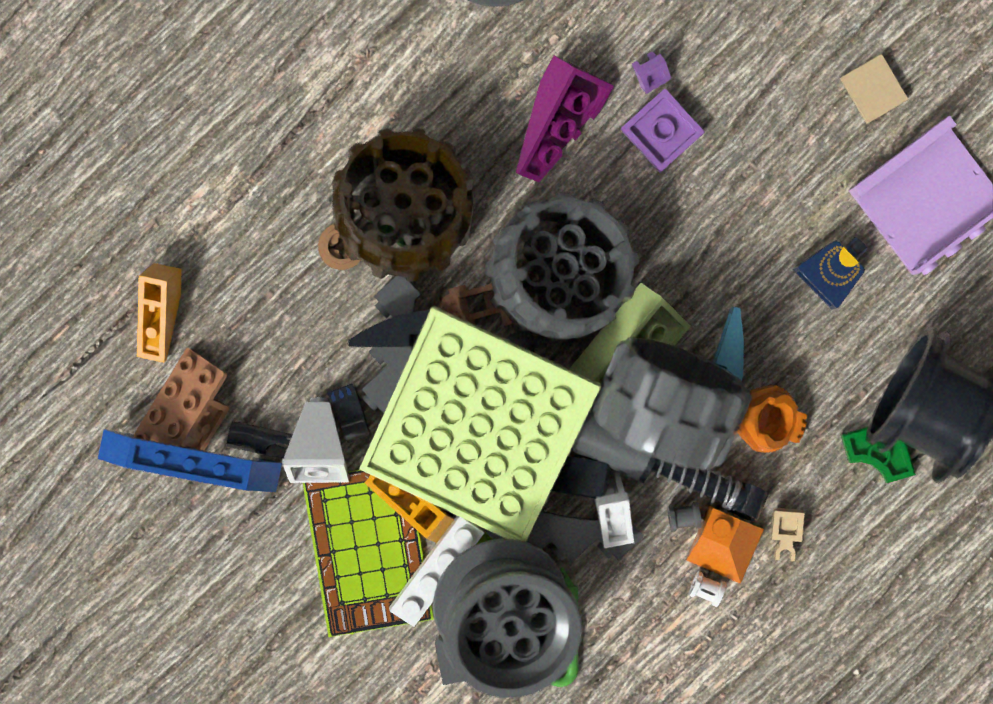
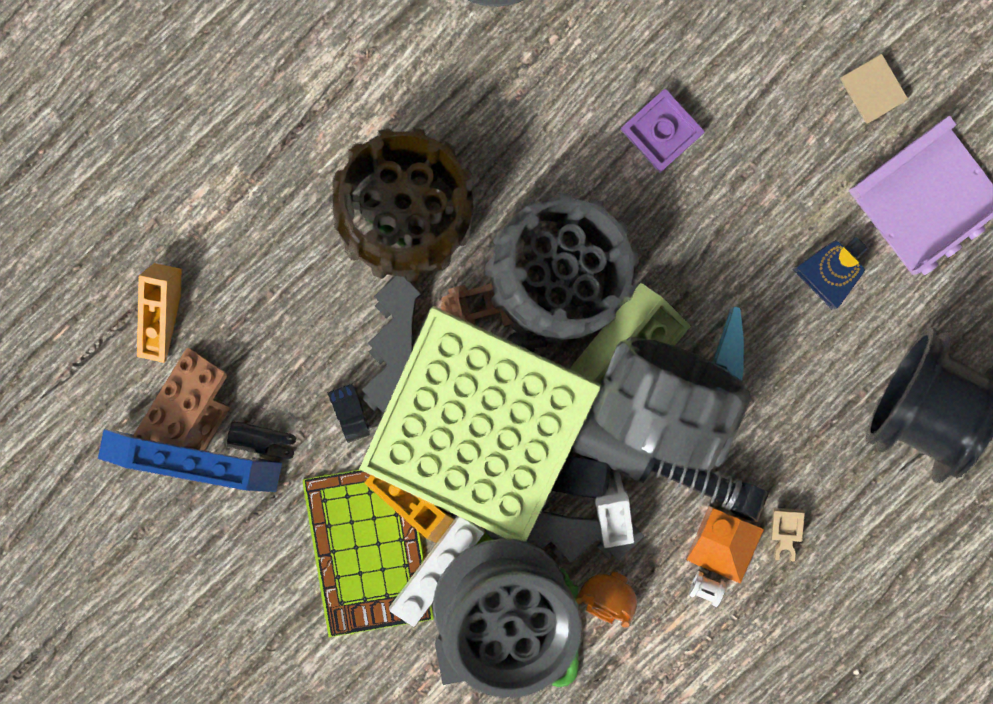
(315, 447): white slope -> none
(330, 256): medium nougat gear -> none
(391, 332): black slope -> none
(561, 108): magenta wedge -> none
(609, 598): none -> orange cylinder
(652, 73): medium lavender tile -> none
(684, 516): dark grey bush -> none
(772, 420): orange helmet -> none
(892, 464): green tile -> none

